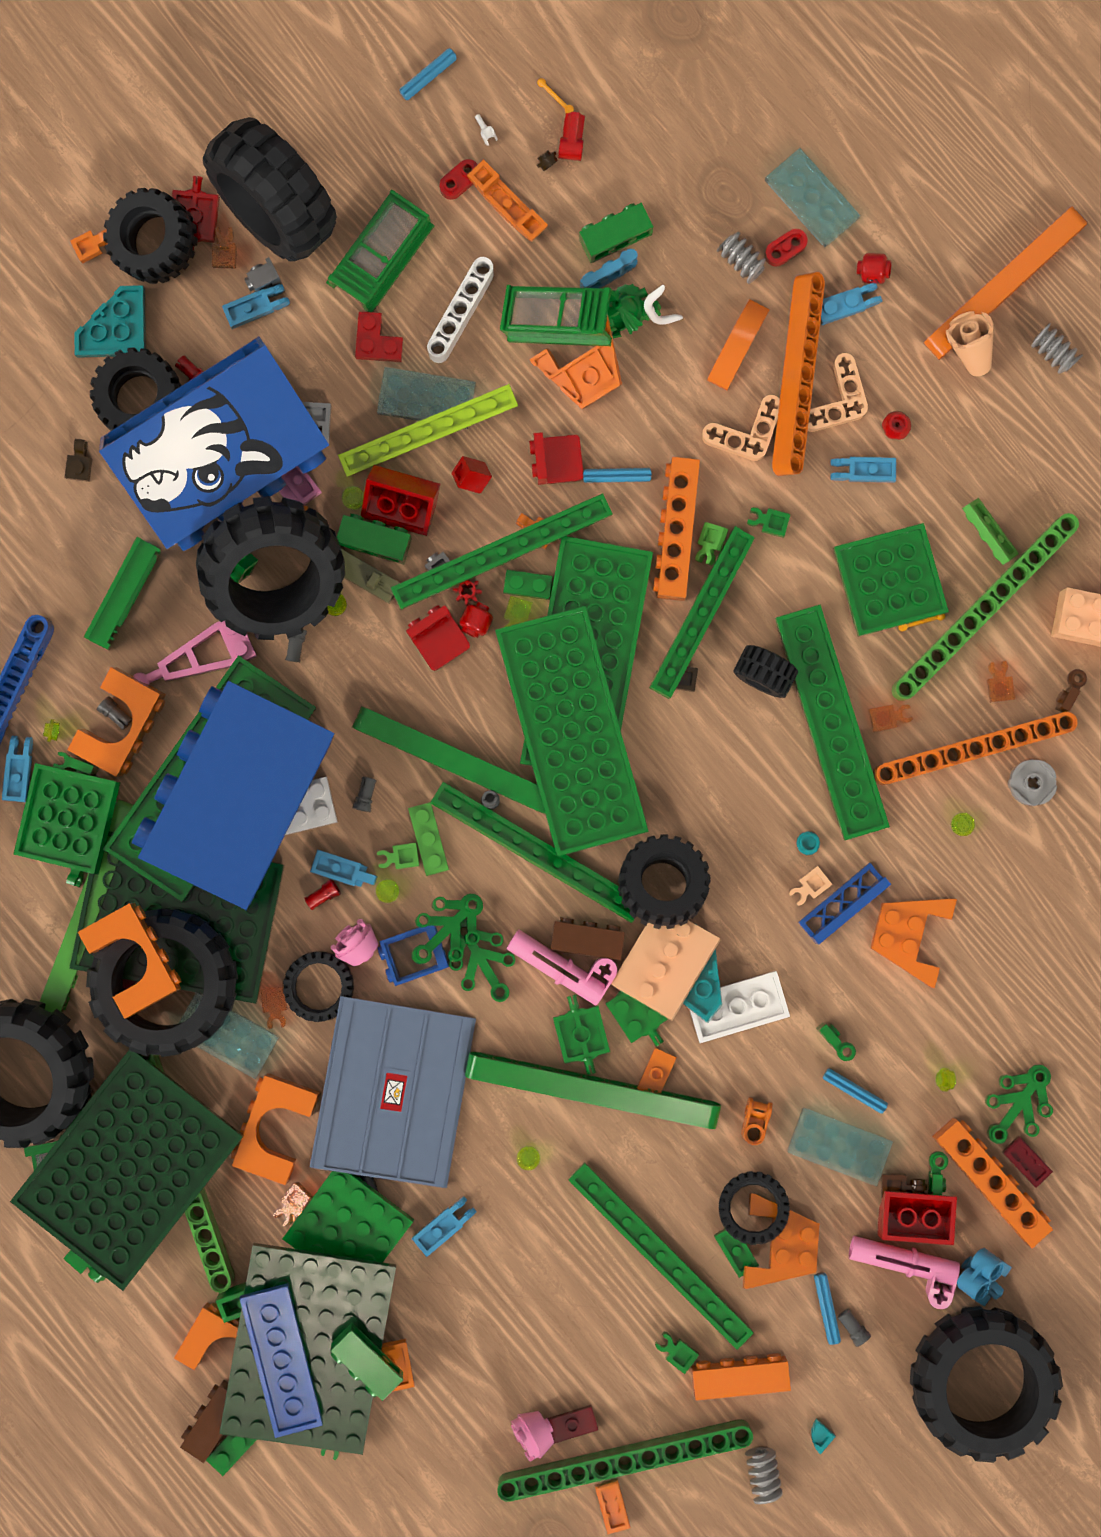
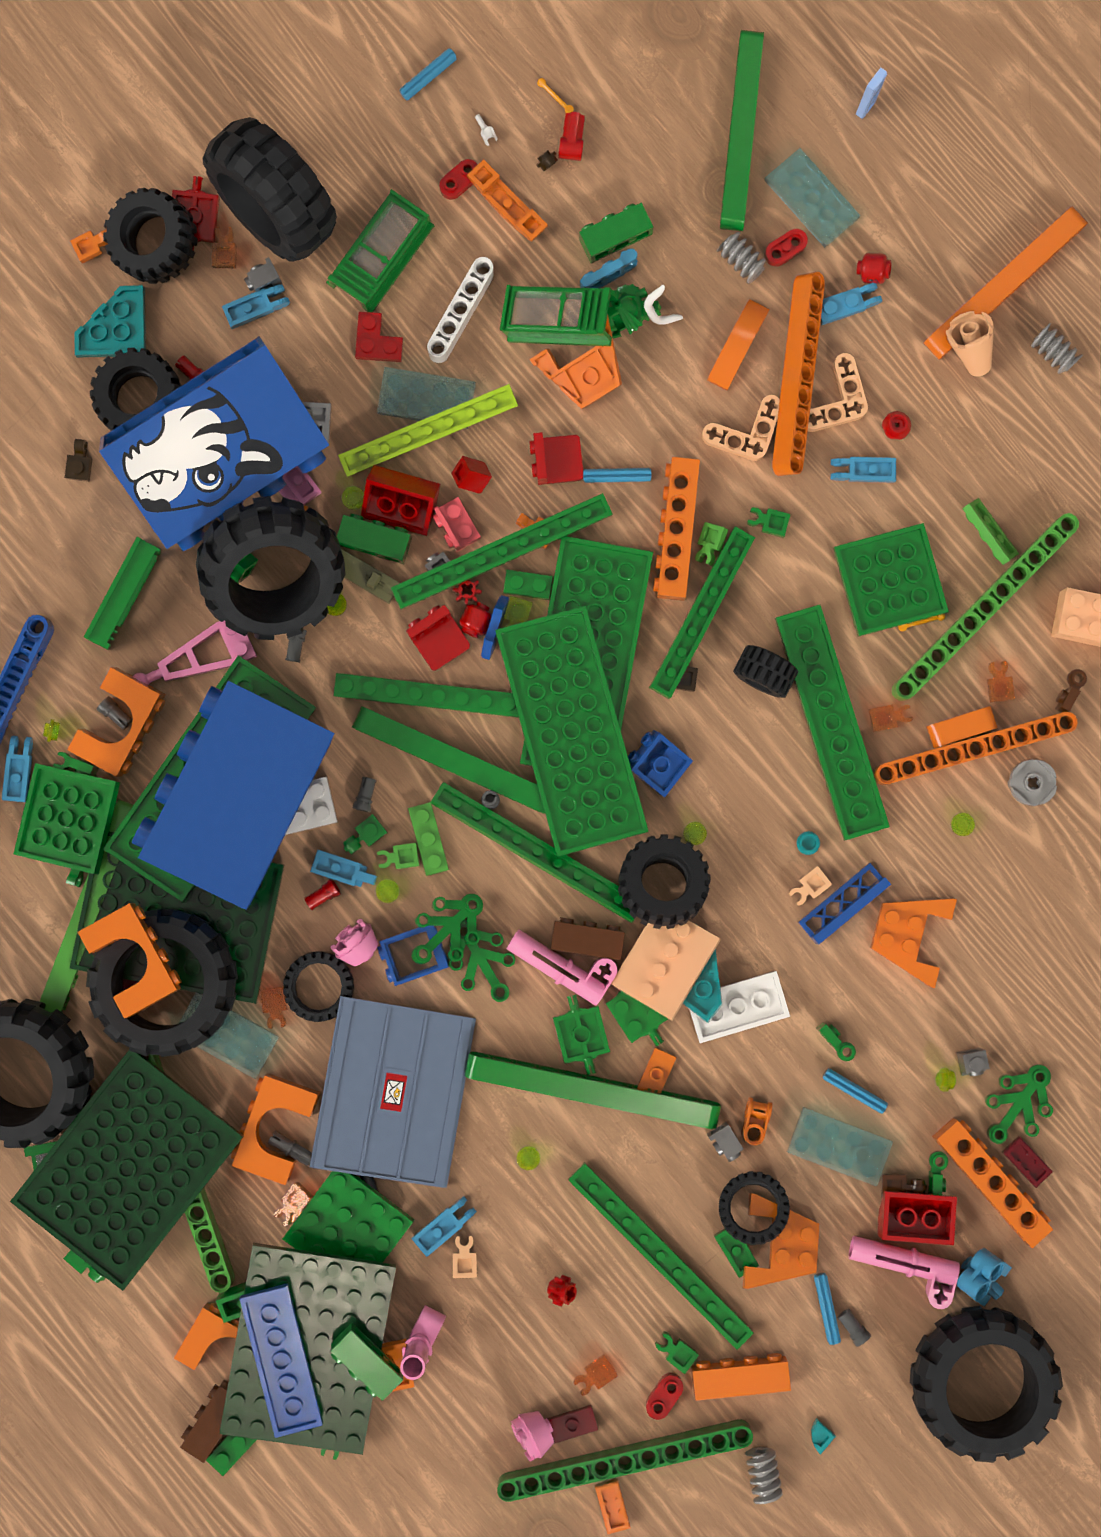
(290, 1148): none -> dark grey axle
(369, 831): none -> green plate
(420, 1343): none -> bright pink piece
(425, 695): none -> green plate
(456, 524): none -> coral bracket
(464, 1262): none -> light nougat plate
(496, 622): none -> blue tile
(561, 1290): none -> red gear
(598, 1373): none -> clear orange plate
(658, 762): none -> blue plate
(664, 1397): none -> red plate
(695, 833): none -> clear neon green plate
(726, 1142): none -> flat silver brick
(741, 130): none -> green beam
(871, 93): none -> light blue tile
(961, 727): none -> orange beam
(973, 1062): none -> flat silver brick

